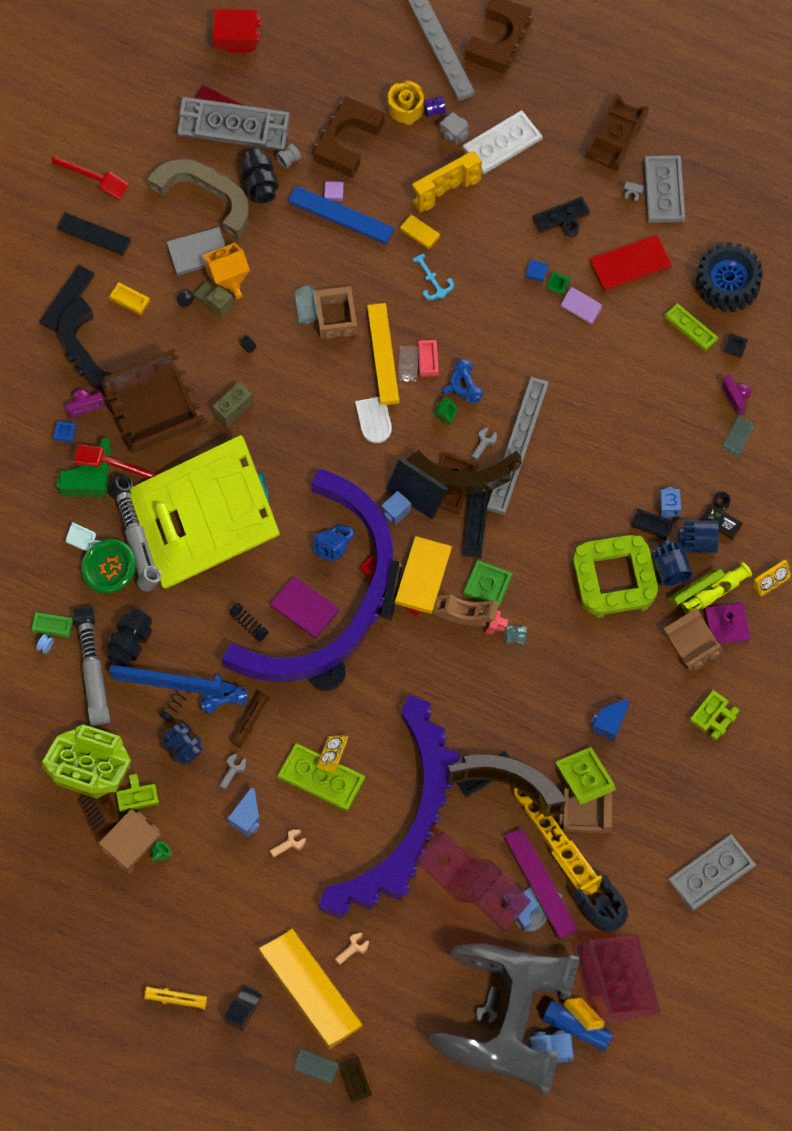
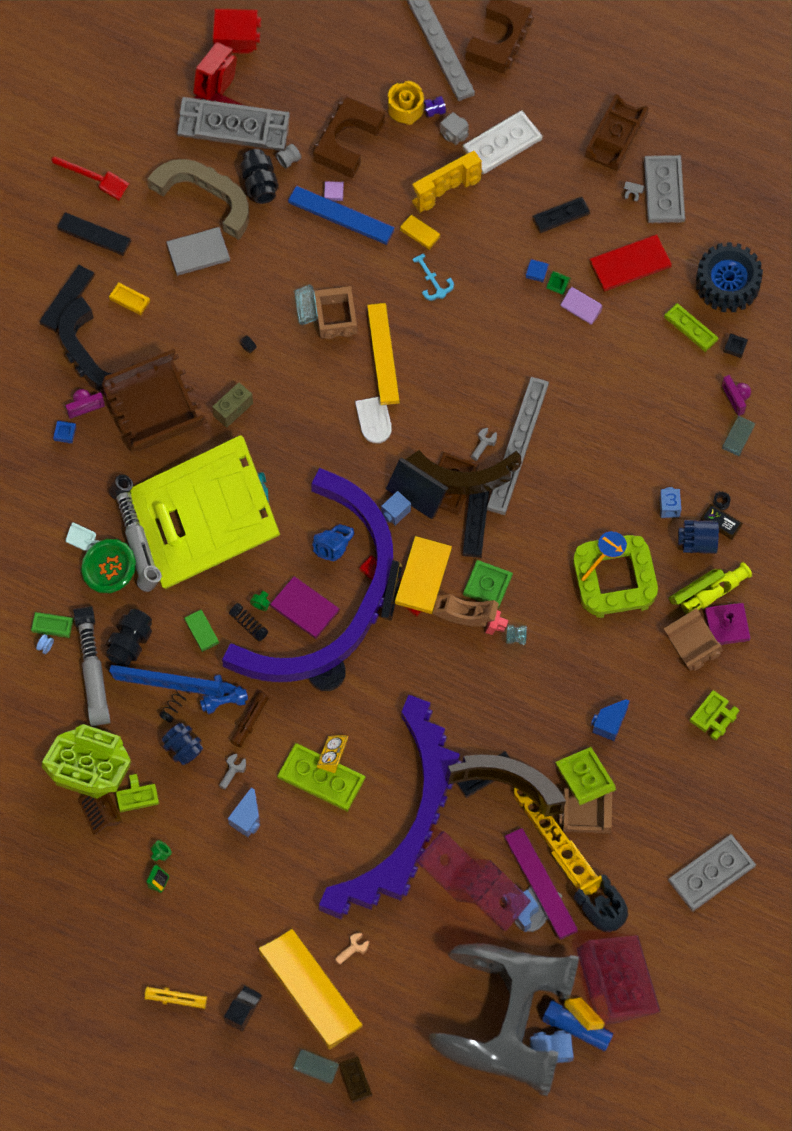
(87, 480): green arch -> none
(93, 456): red piece -> none
(129, 840): medium nougat panel -> none
(157, 879): none -> slope
(185, 298): black axle -> none
(201, 630): none -> bright green tile
(214, 299): olive arch -> none
(215, 72): none -> red brick
(227, 267): light orange piece -> none
(260, 601): none -> green tile
(289, 843): light nougat bar -> none
(408, 363): clear bracket -> none
(428, 358): coral tile -> none
(446, 410): green tile -> none
(463, 370): blue piece -> none
(488, 1009): light grey bar -> none
(570, 233): black bush -> none
(610, 545): none -> blue piece
(652, 524): black tile -> none
(671, 563): dark blue gear -> none
(772, 578): slope -> none

